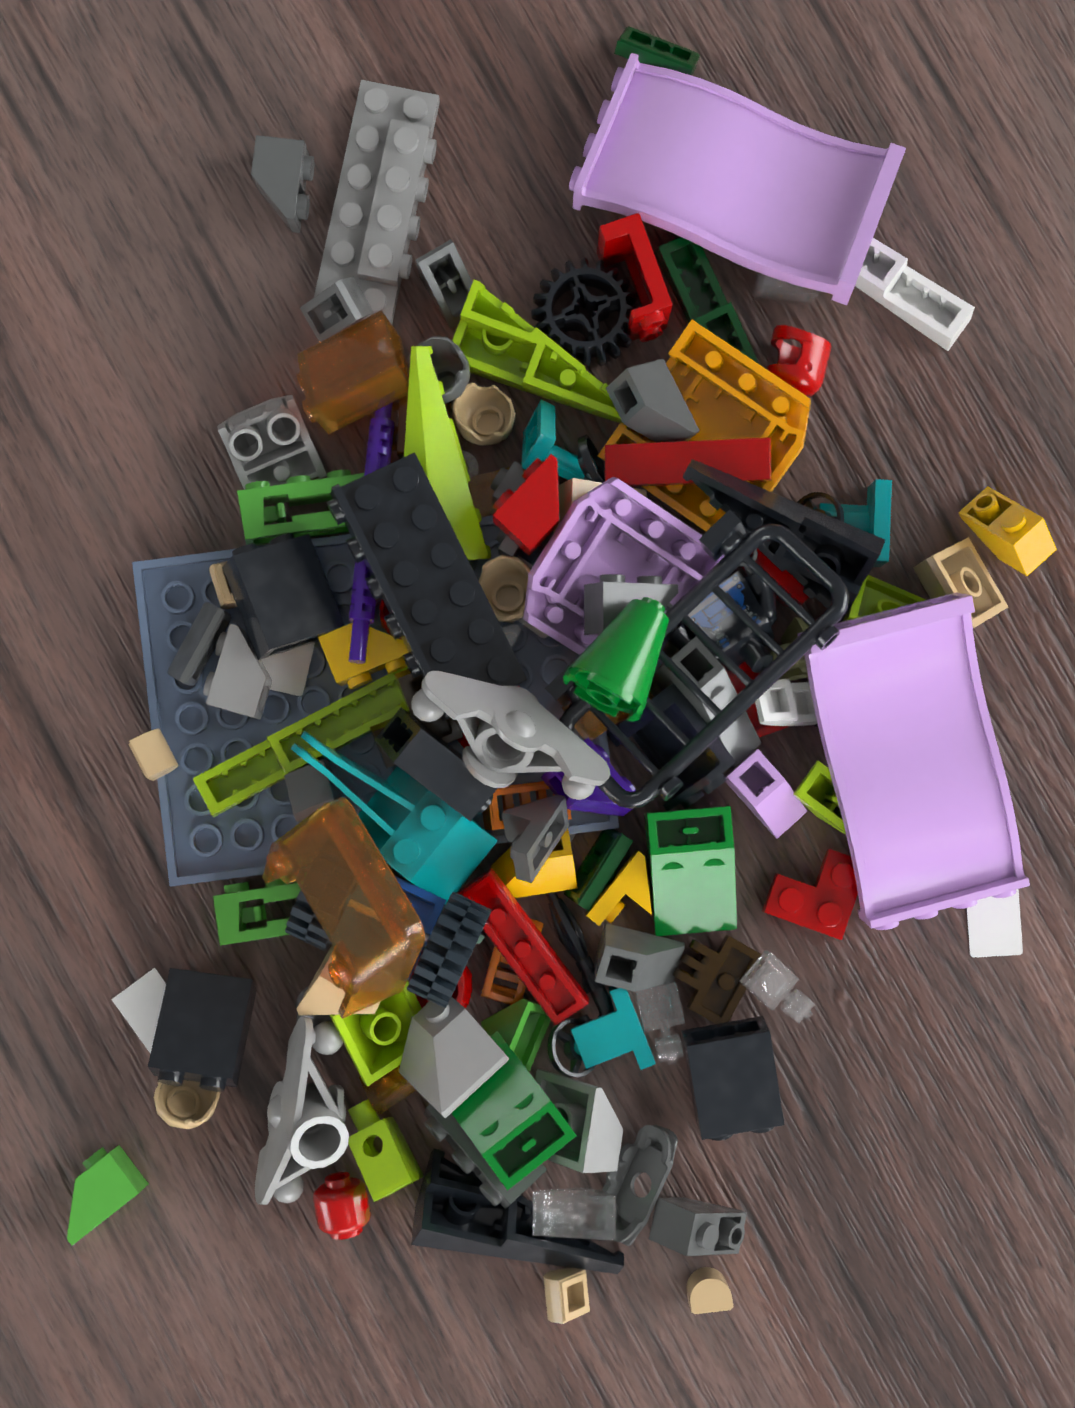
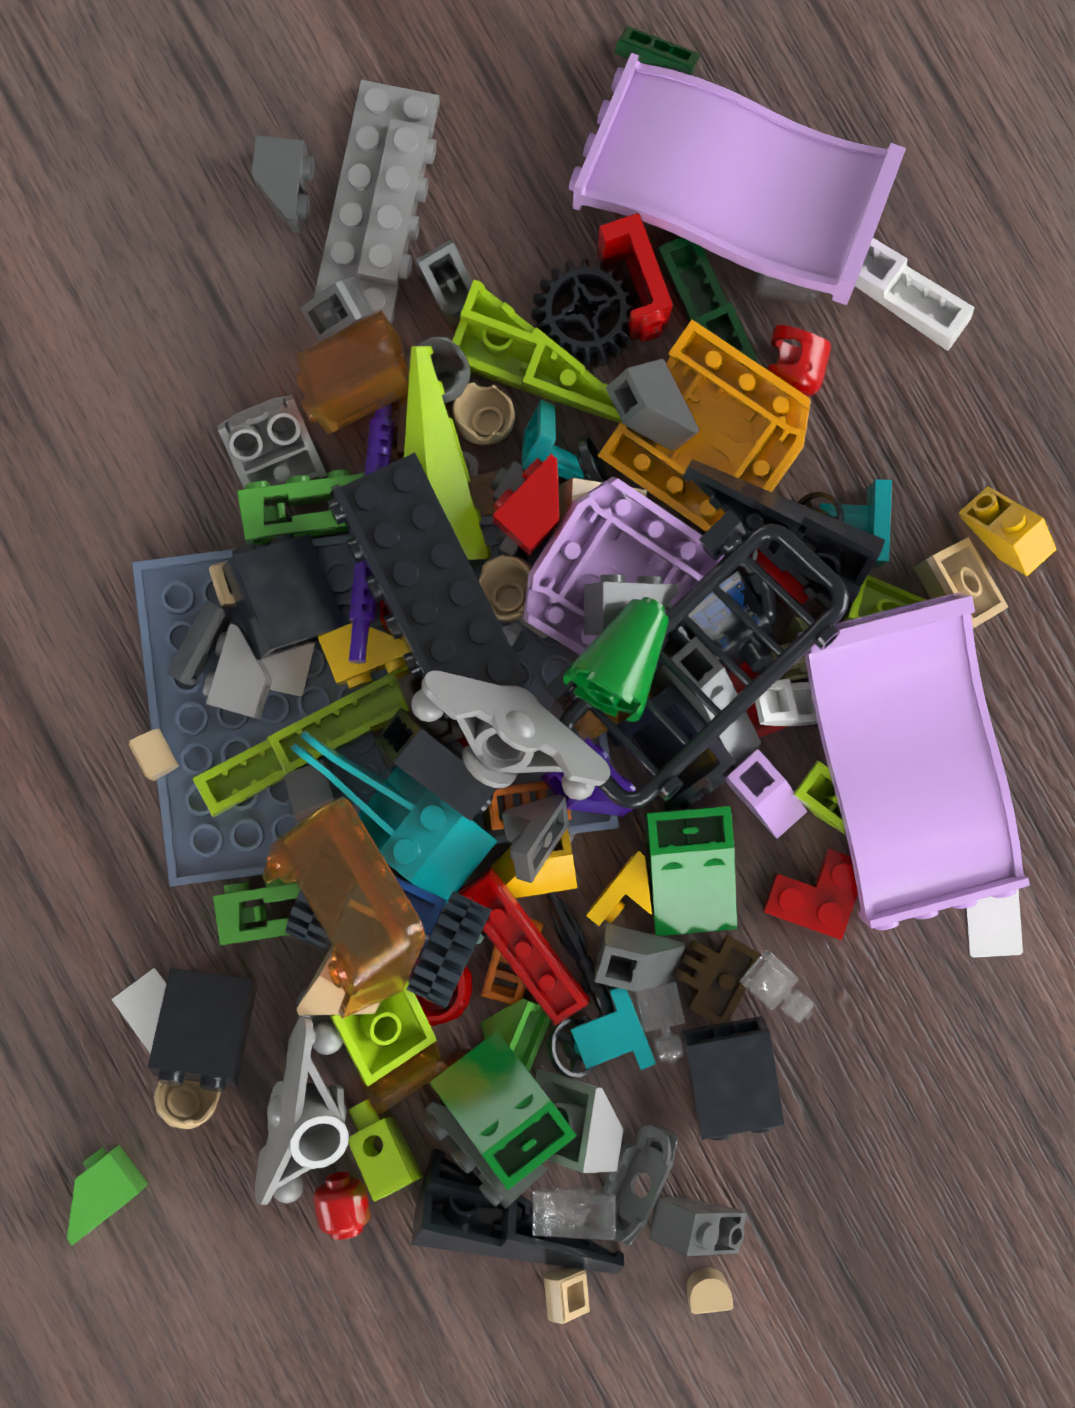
(448, 1055): light grey slope -> none
(599, 867): dark green plate -> none
(667, 461): red tile -> none

